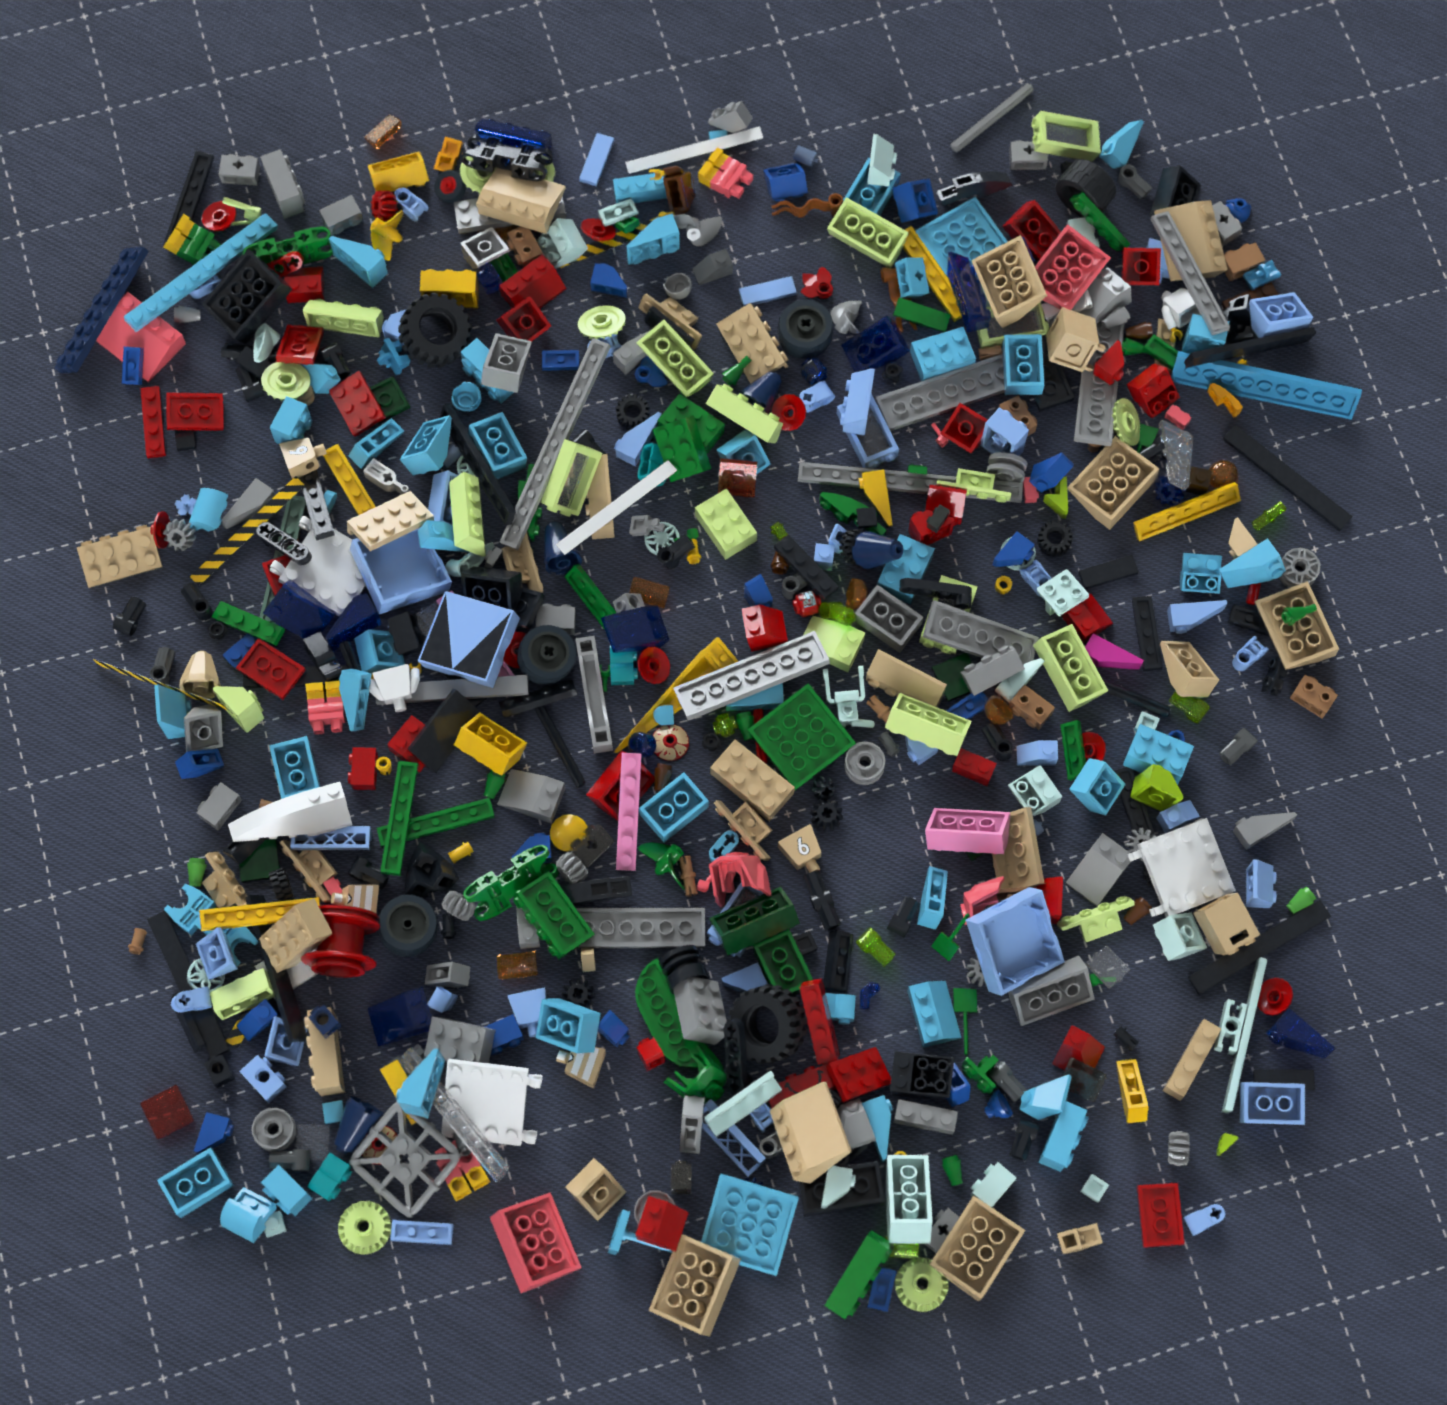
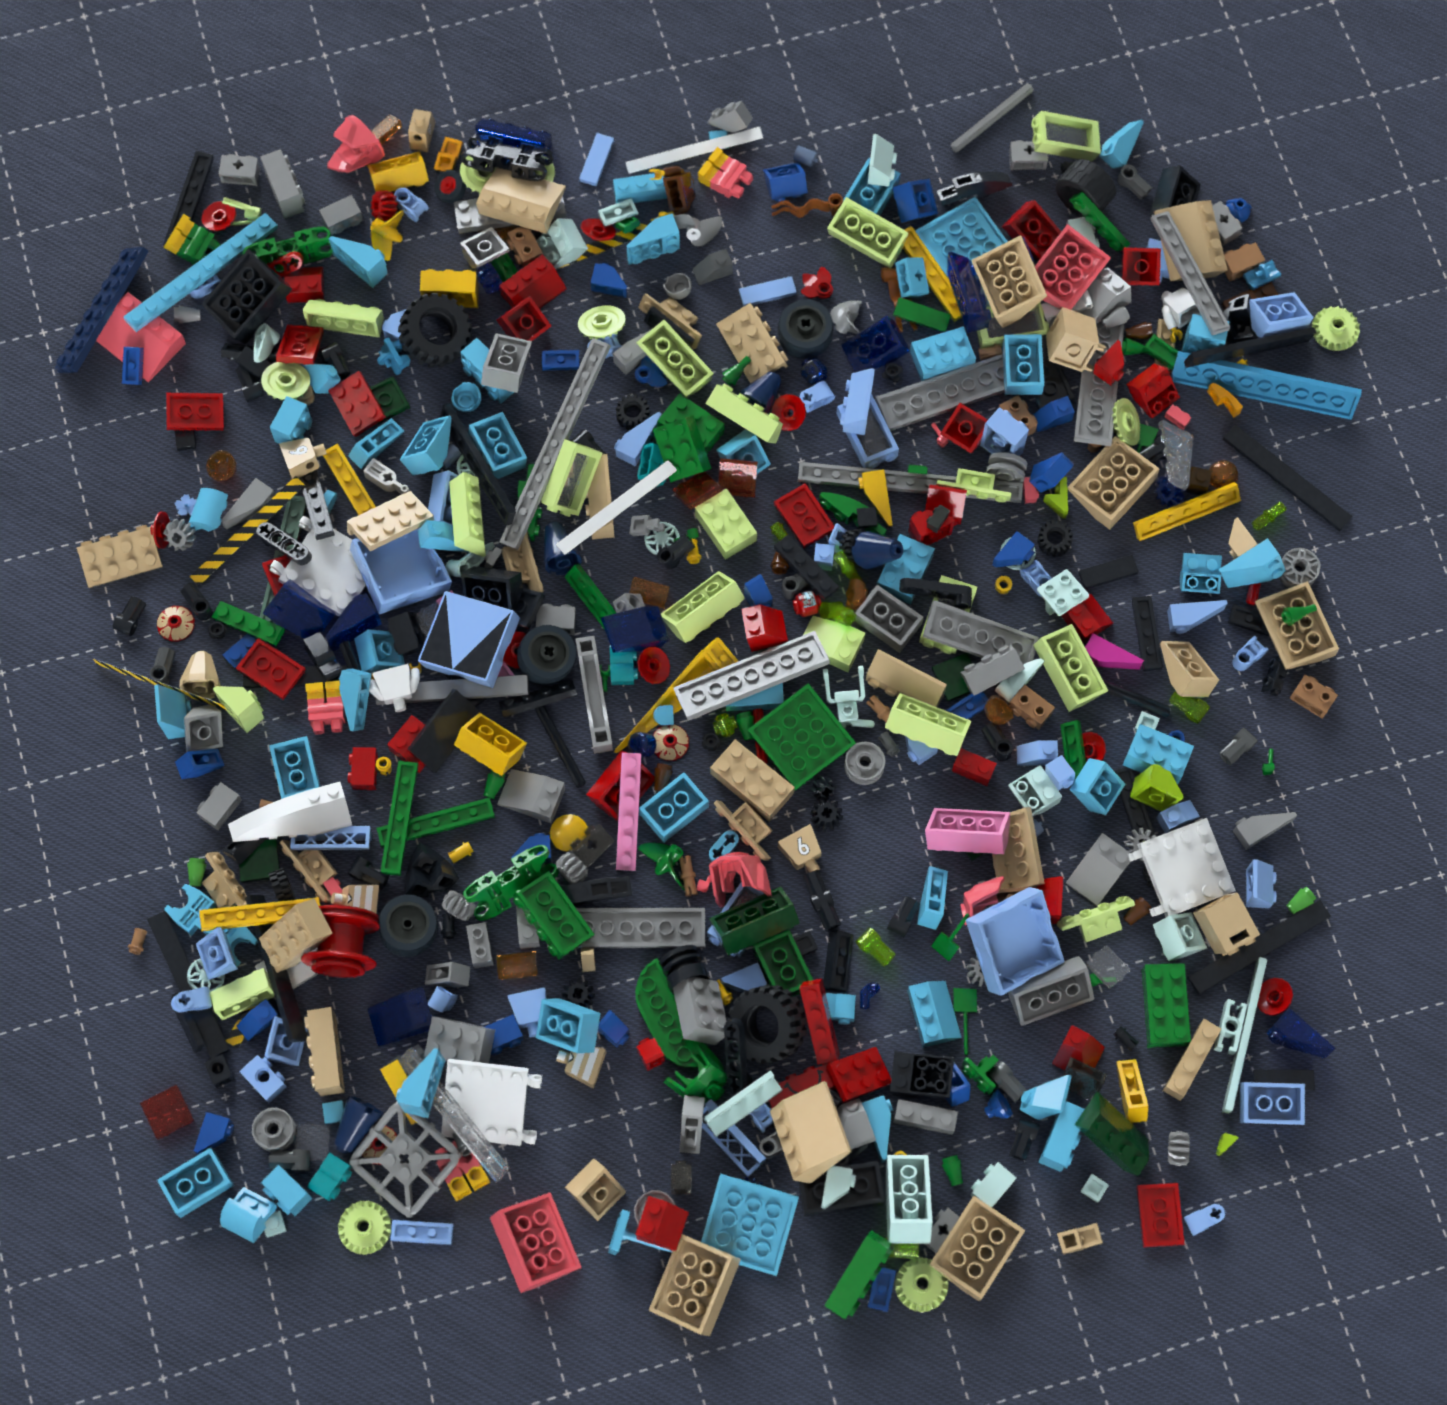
(153, 422): red plate -> none
(179, 630): none -> tan dish
(224, 469): none -> clear orange helmet
(328, 1028): dark blue brick -> none
(357, 148): none -> coral piece
(421, 124): none -> tan torso
(479, 945): none -> light grey brick
(696, 490): none -> clear red plate
(703, 606): none -> yellowish green slope
(725, 995): none -> yellow pin
(804, 515): none -> red plate
(846, 566): none -> clear neon green axle
(1054, 414): none -> blue slope
(1060, 773): none -> light blue slope
(1114, 1135): none -> dark green slope
(1166, 1005): none -> green brick
(1268, 768): none -> green hand
(1332, 337): none -> yellowish green gear

